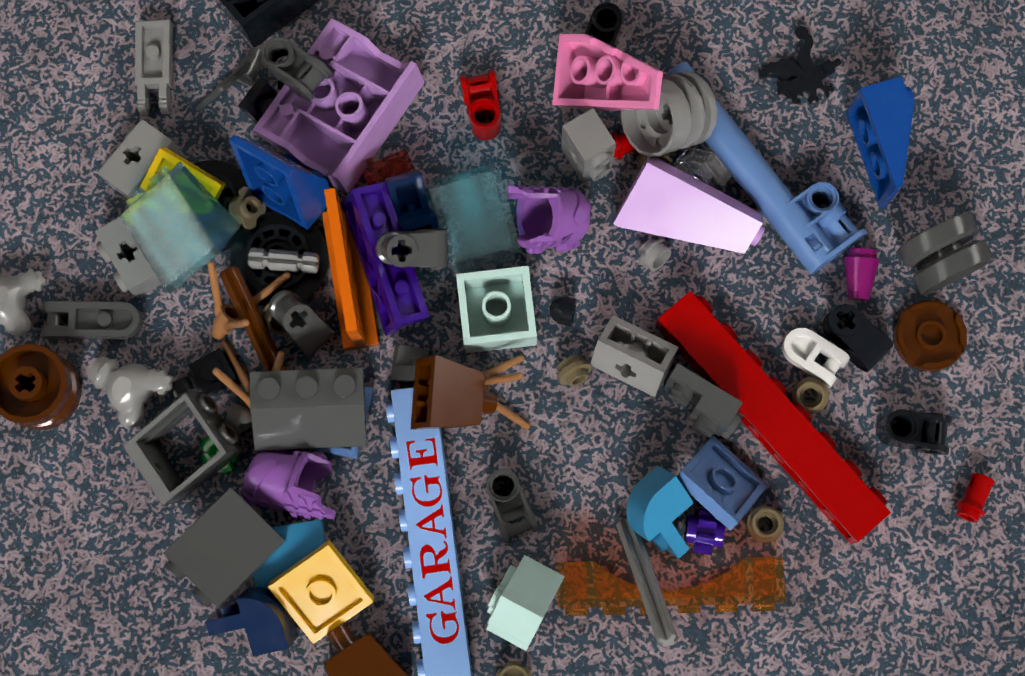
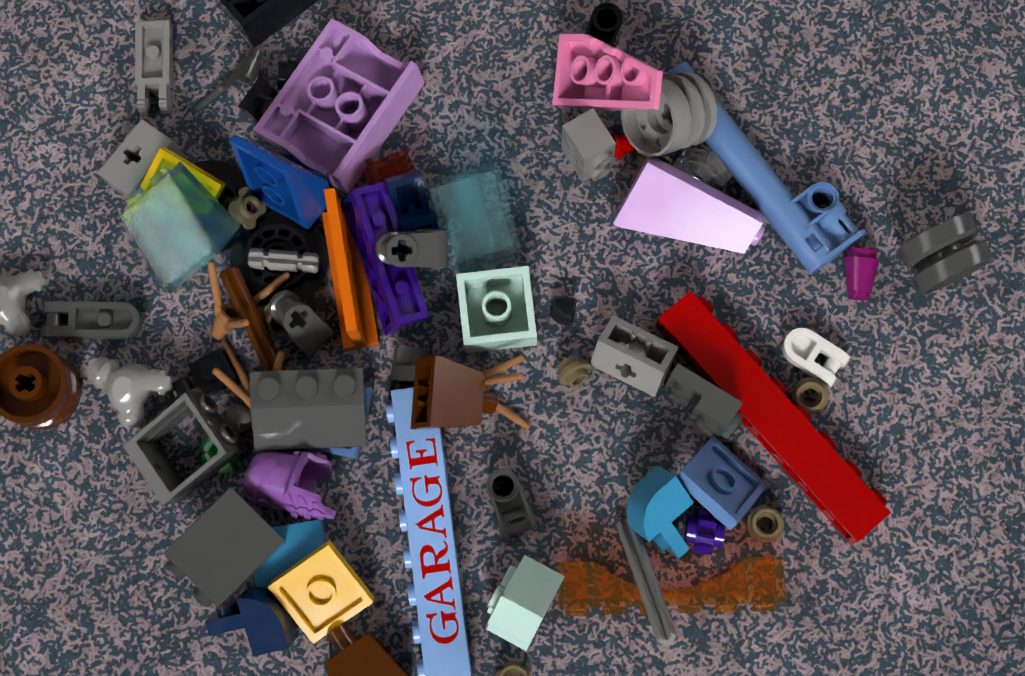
(131, 275): light grey brick -> none
(298, 71): dark grey piece -> none
(481, 99): red piece -> none
(552, 211): medium lavender helmet -> none
(654, 254): light grey plate -> none
(807, 74): black piece -> none
(858, 338): black piece -> none
(882, 129): blue slope -> none
(921, 433): black piece -> none
(931, 346): reddish brown tile -> none
(974, 498): red pin -> none

